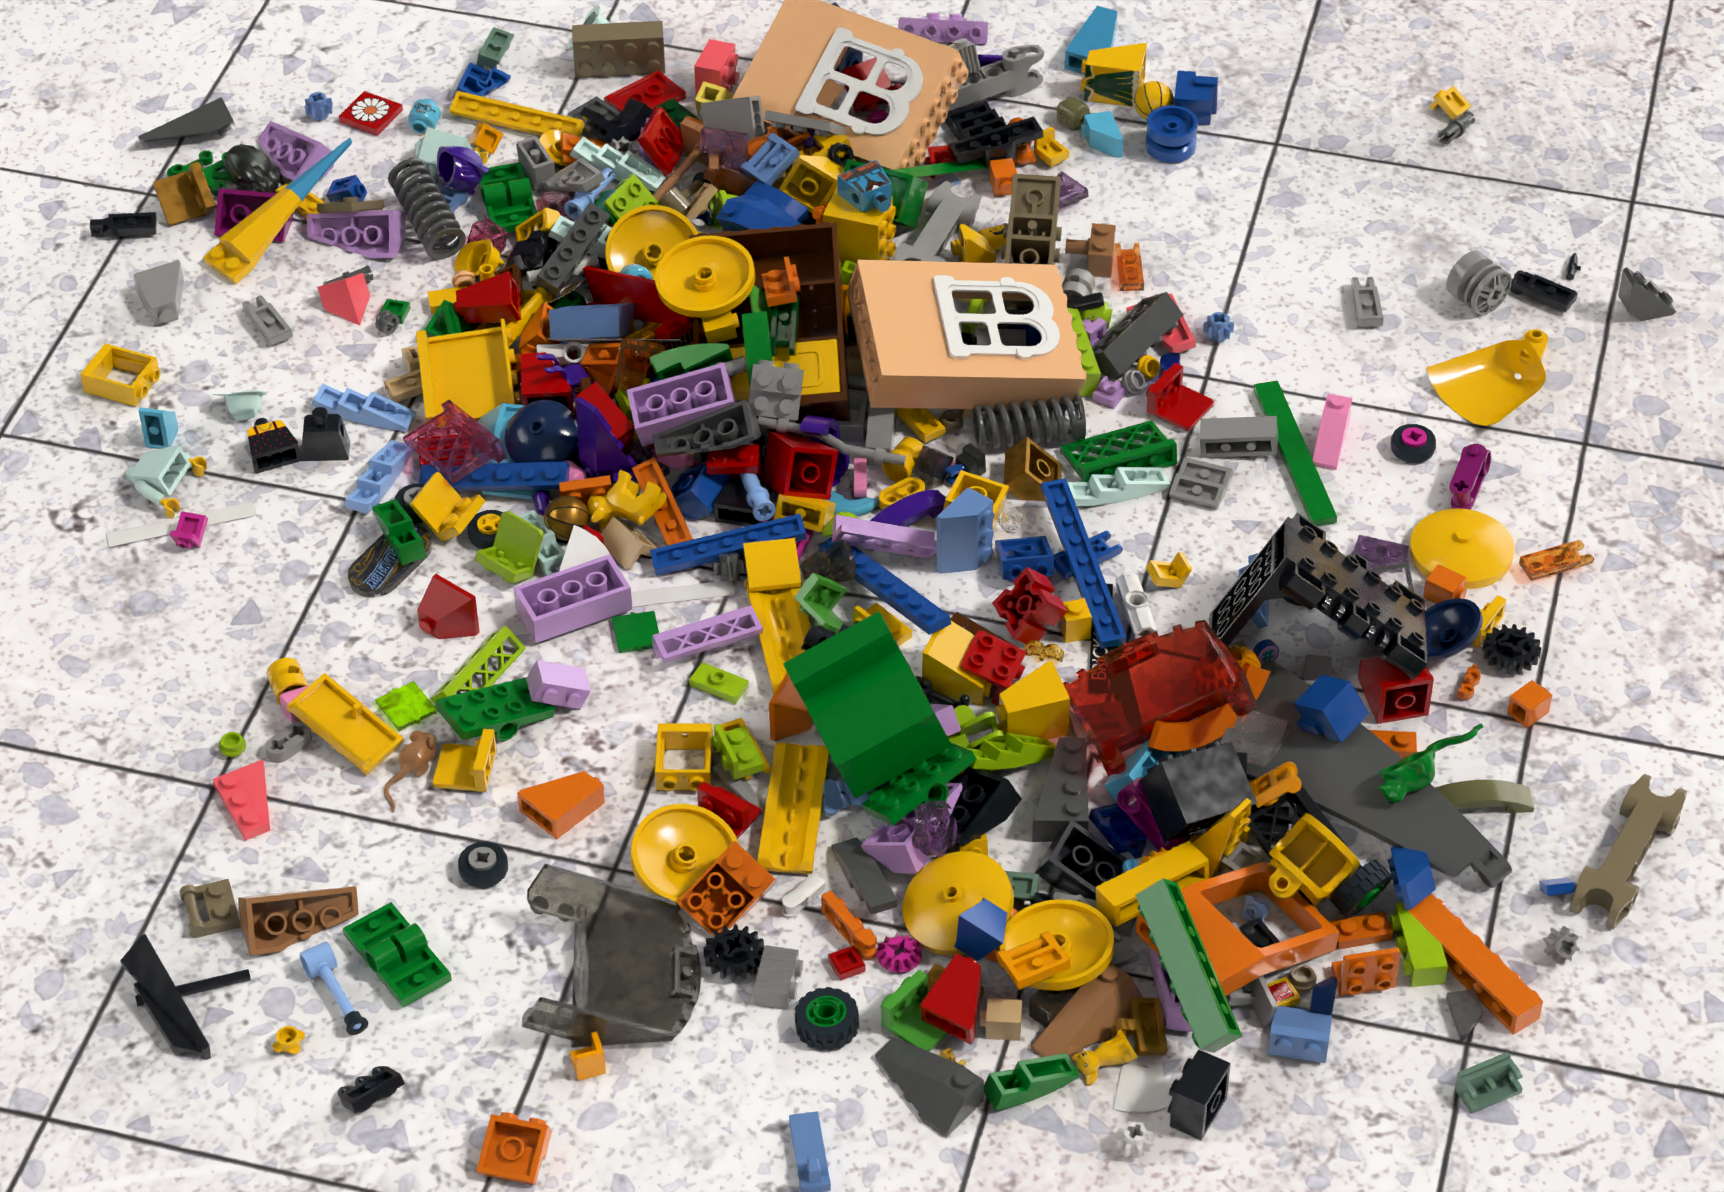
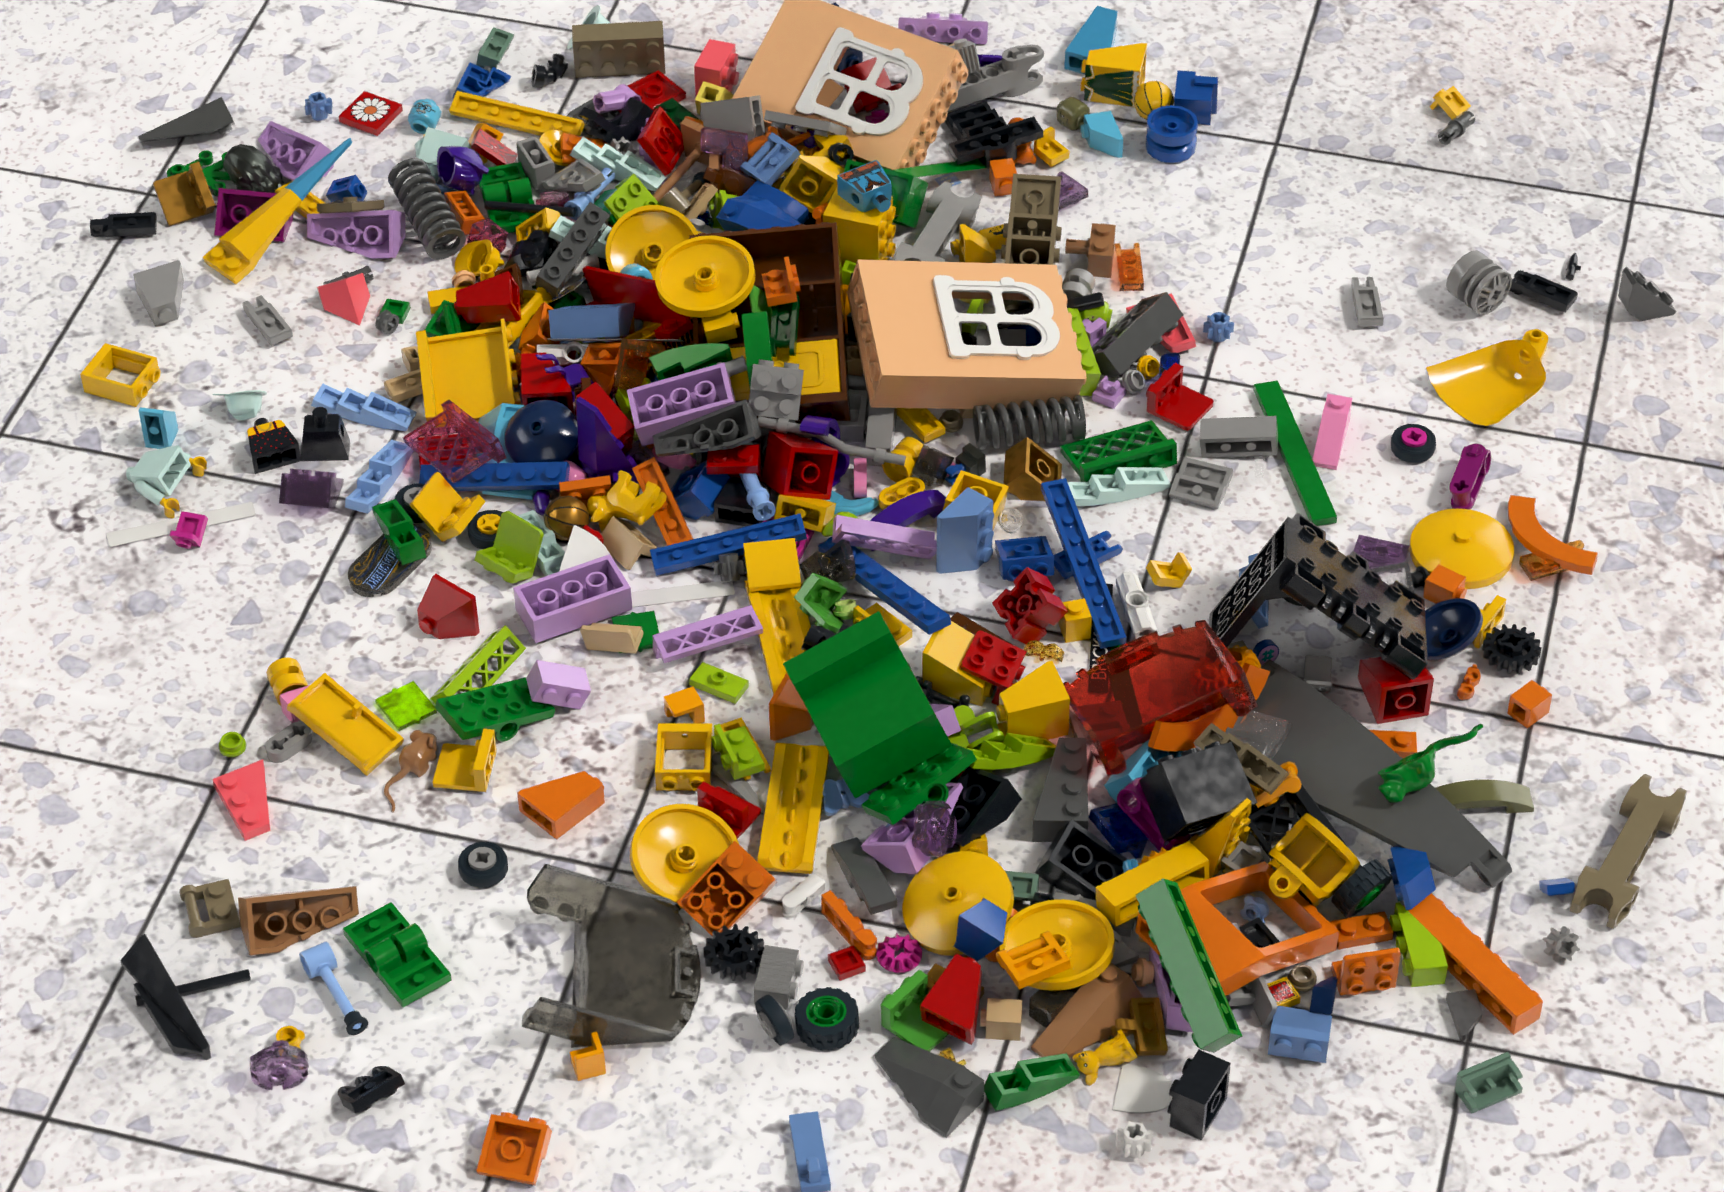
(279, 1066): none -> clear purple plate
(304, 489): none -> clear purple slope
(465, 212): none -> orange slope
(492, 149): none -> tile
(526, 208): none -> black bar
(555, 70): none -> black arm
(612, 637): none -> tan panel
(614, 99): none -> lavender piece
(685, 702): none -> light orange panel
(774, 1020): none -> black wheel
(844, 609): none -> yellowish green plate
(938, 155): red bracket -> none
(1142, 972): none -> light nougat plate
(1257, 767): none -> dark tan slope
(1330, 707): blue plate -> none
(1419, 577): none -> black piece
(1541, 543): none -> orange tile

